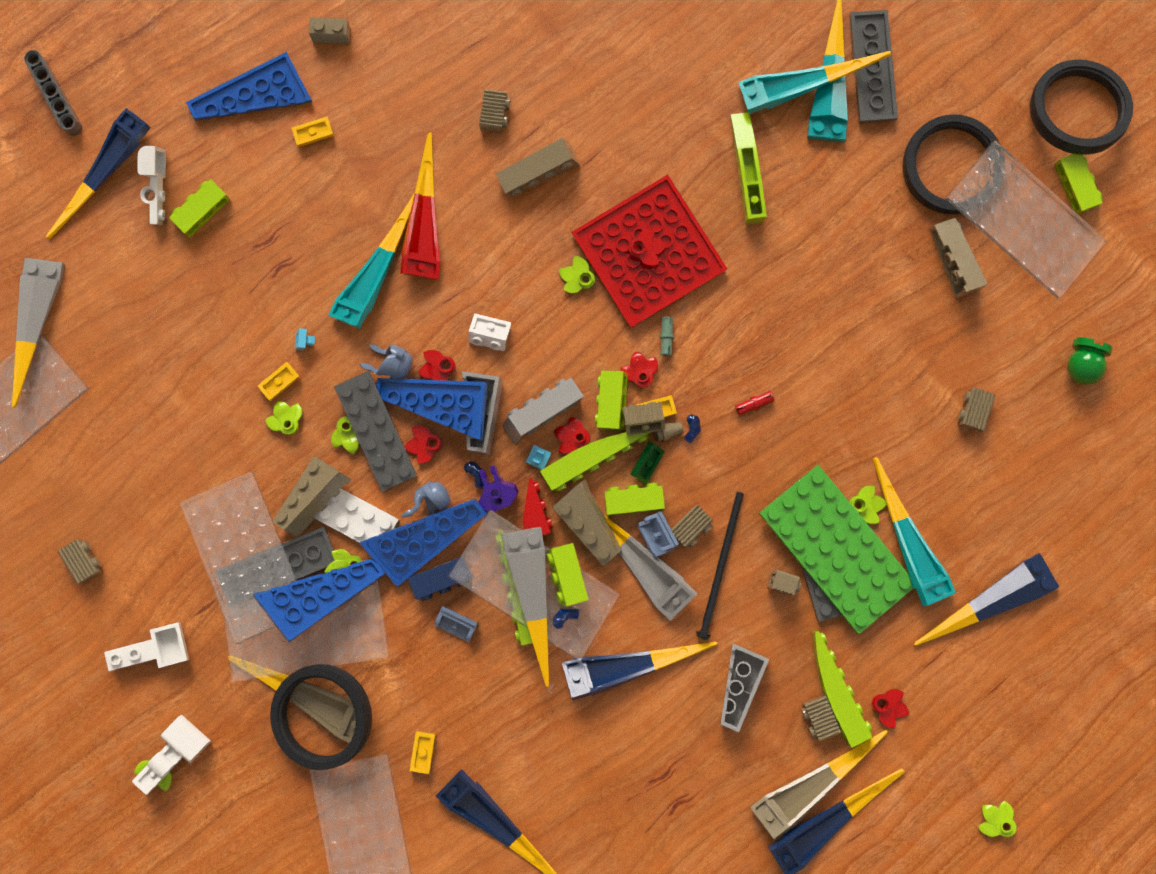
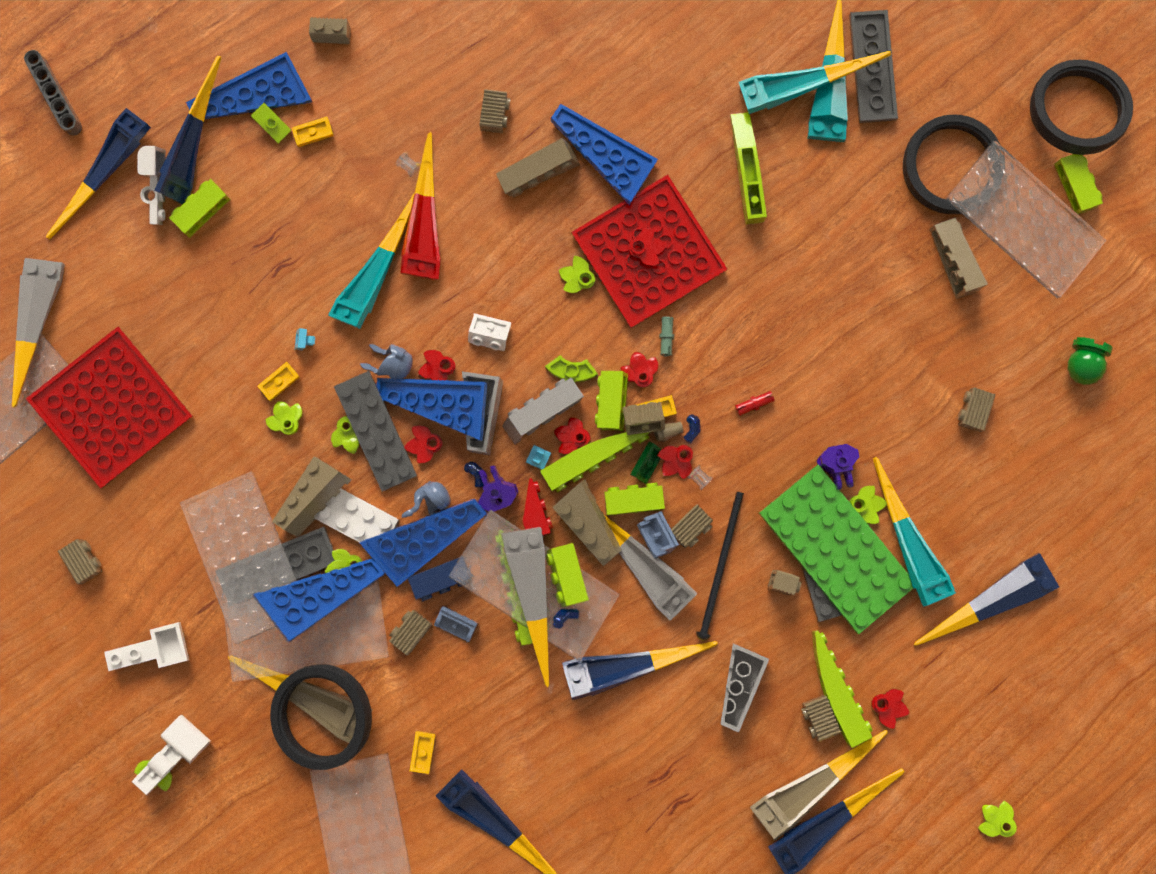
(109, 407): none -> red plate
(180, 163): none -> dark blue plate
(270, 122): none -> lime plate
(408, 164): none -> clear bush
(410, 632): none -> dark tan brick
(577, 371): none -> lime tile
(615, 159): none -> blue wing
(673, 461): none -> red plate
(702, 483): none -> clear bush
(839, 461): none -> dark purple hinge

